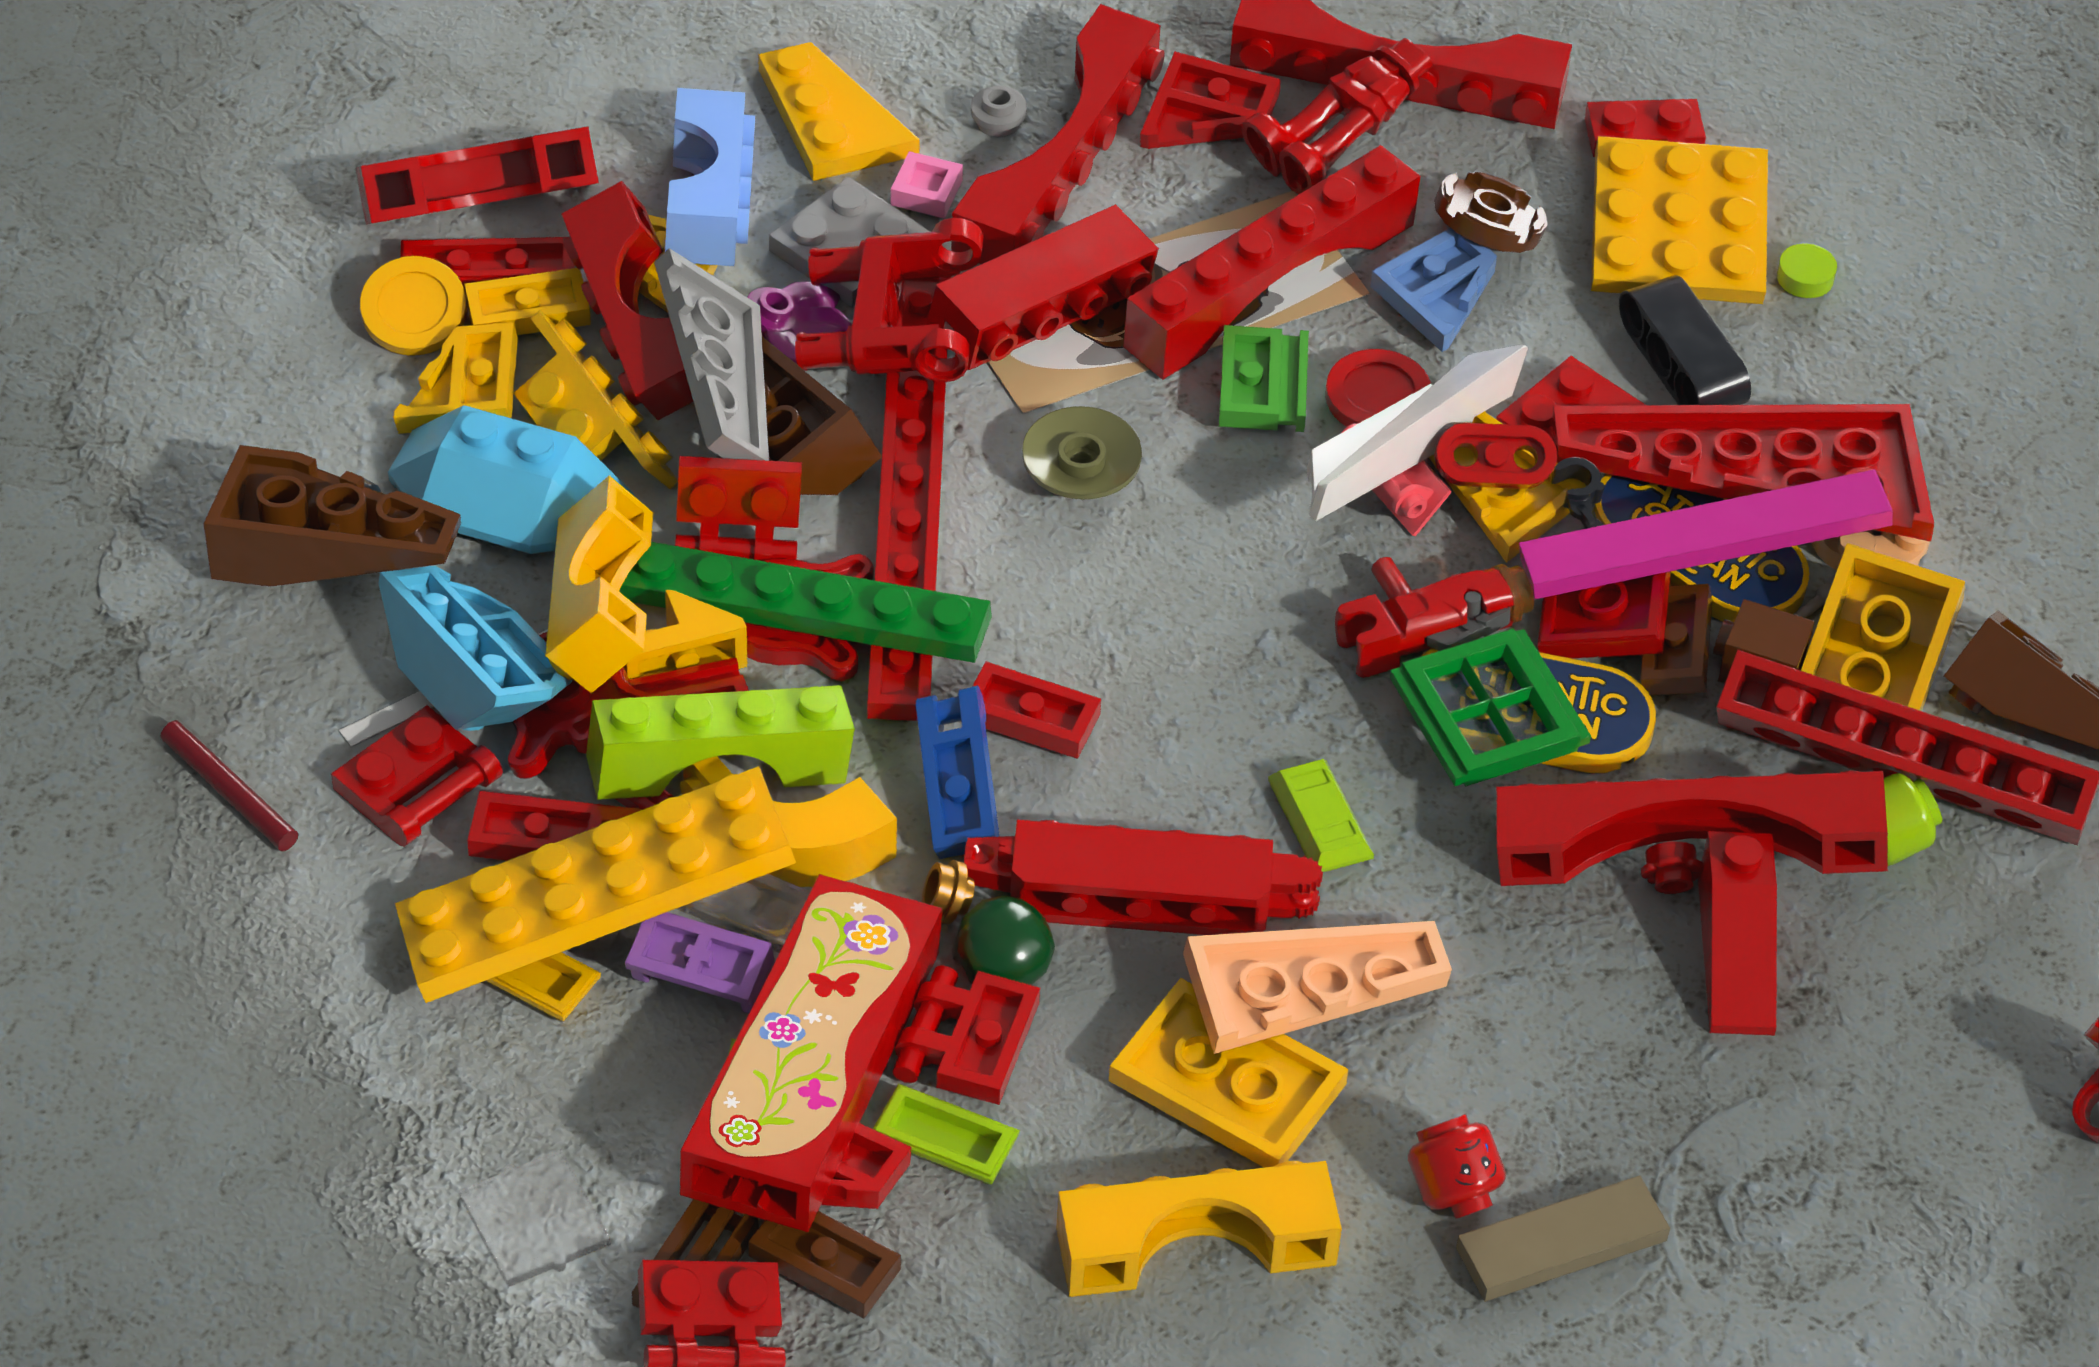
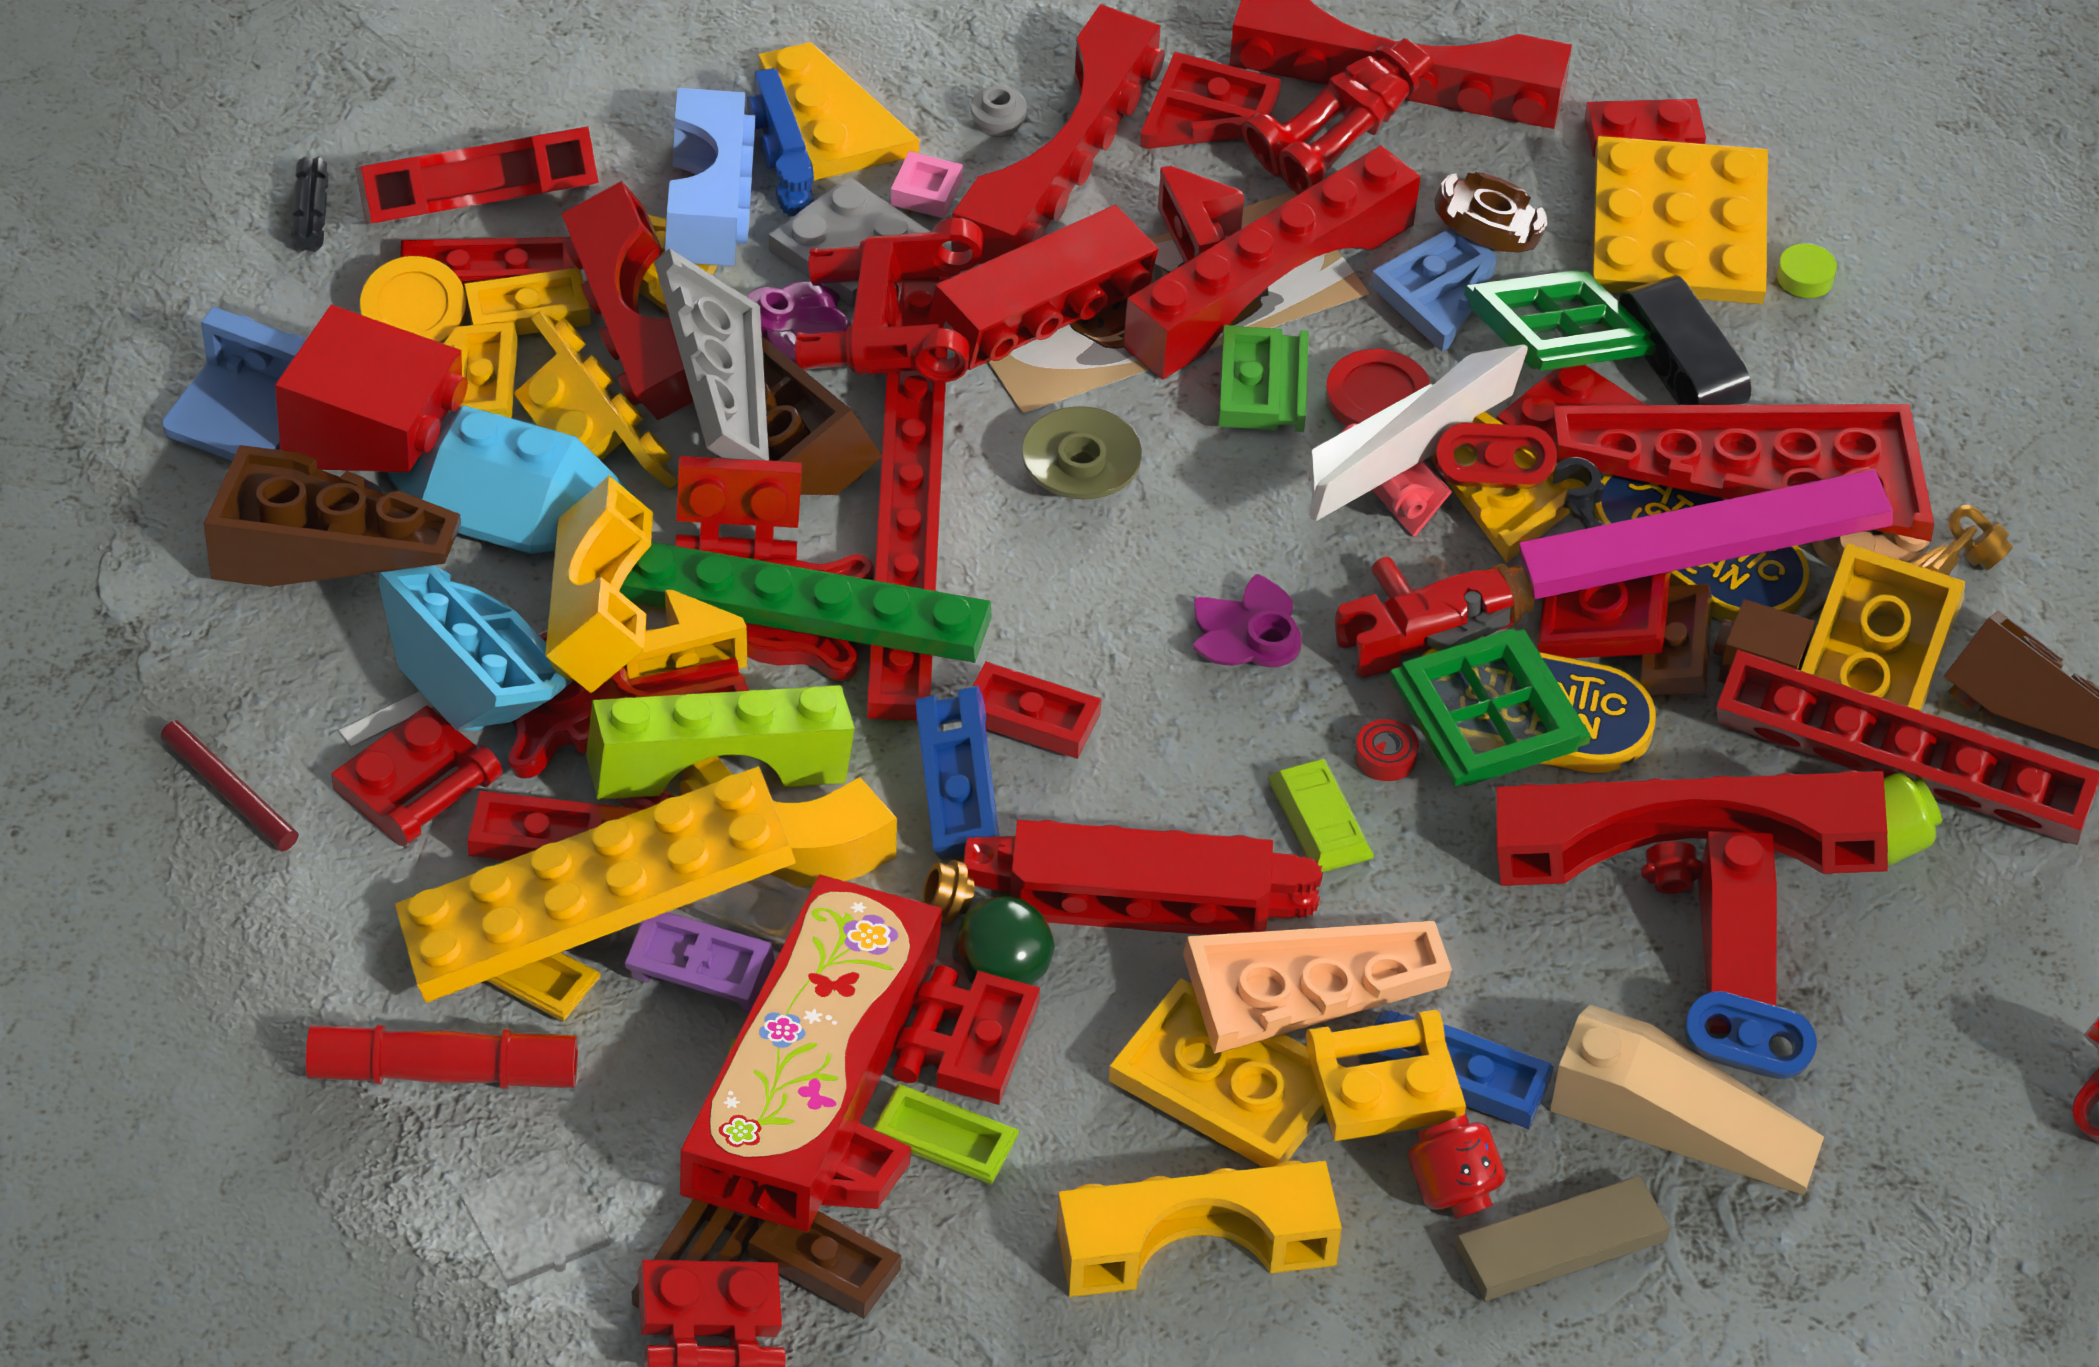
(235, 391): none -> medium blue bracket
(309, 204): none -> black axle
(366, 394): none -> red slope
(442, 1056): none -> red piece
(782, 142): none -> blue hinge
(1197, 210): none -> red slope
(1248, 630): none -> magenta plate
(1386, 750): none -> red tile
(1387, 1093): none -> yellow plate
(1488, 1073): none -> blue hinge
(1560, 319): none -> green piece
(1666, 1095): none -> tan wedge
(1750, 1029): none -> blue plate
(1984, 550): none -> pearl gold piece

